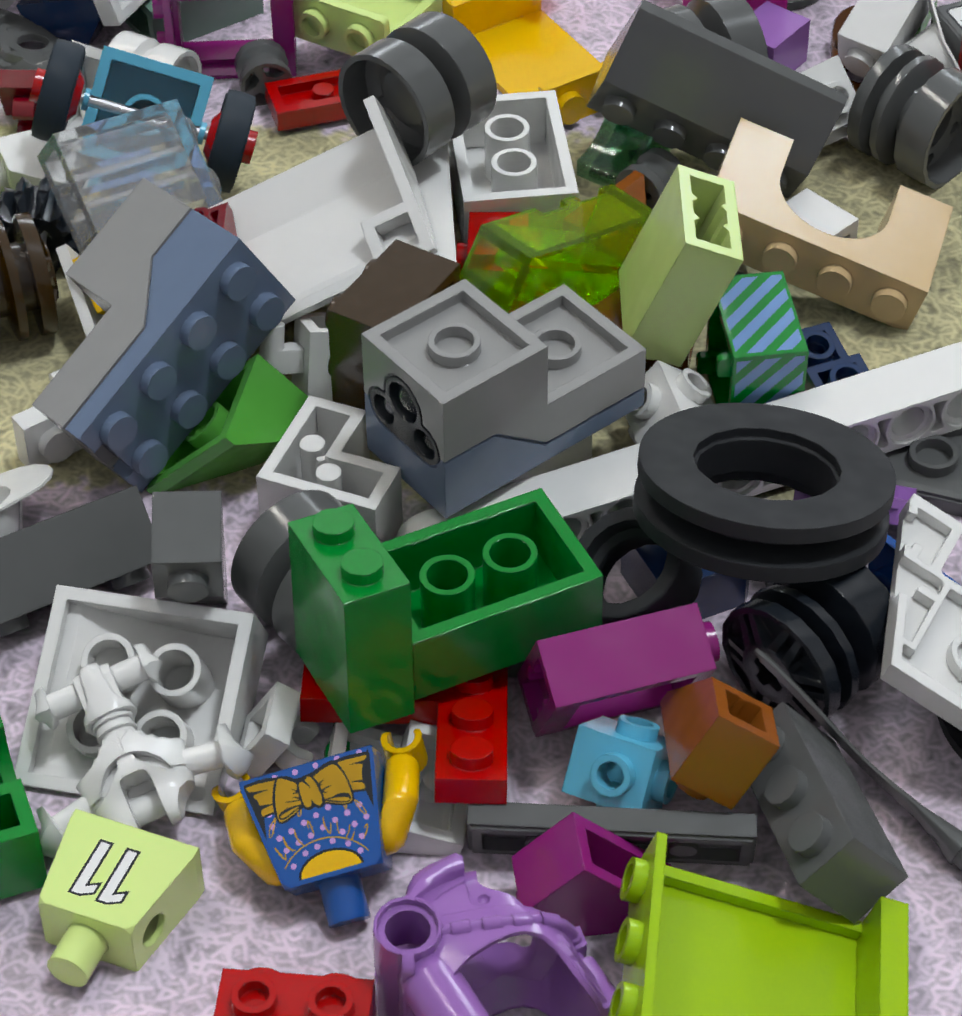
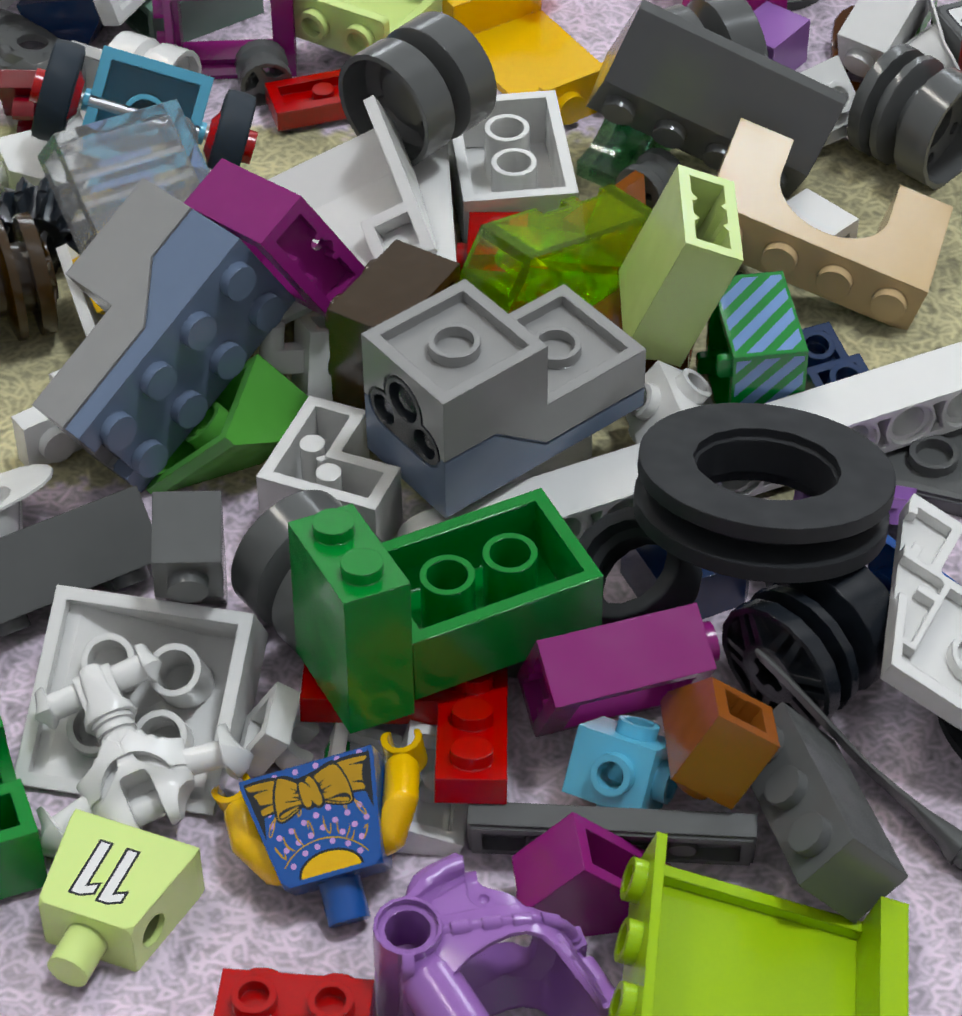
(279, 233): none -> magenta window

